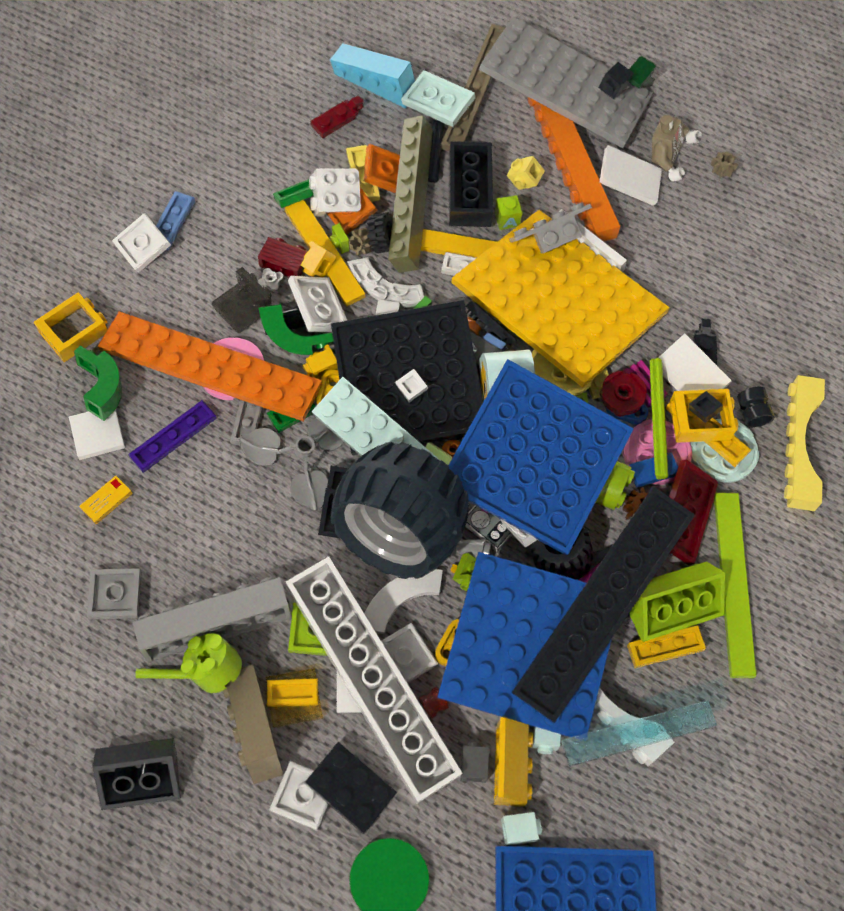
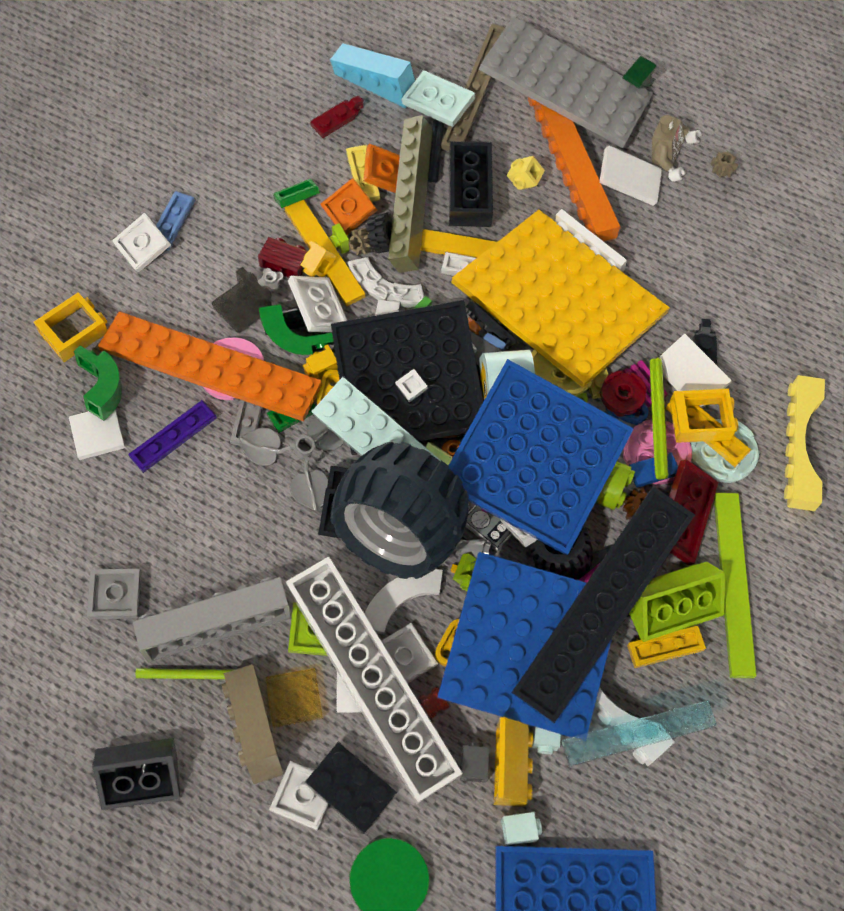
(105, 500): yellow tile -> none
(211, 662): lime brick -> none
(292, 692): yellow tile -> none
(335, 191): white bracket -> none
(508, 212): lime brick -> none
(555, 232): light grey bracket -> none
(616, 80): black brick -> none
(705, 407): black plate -> none
(755, 407): black wheel -> none

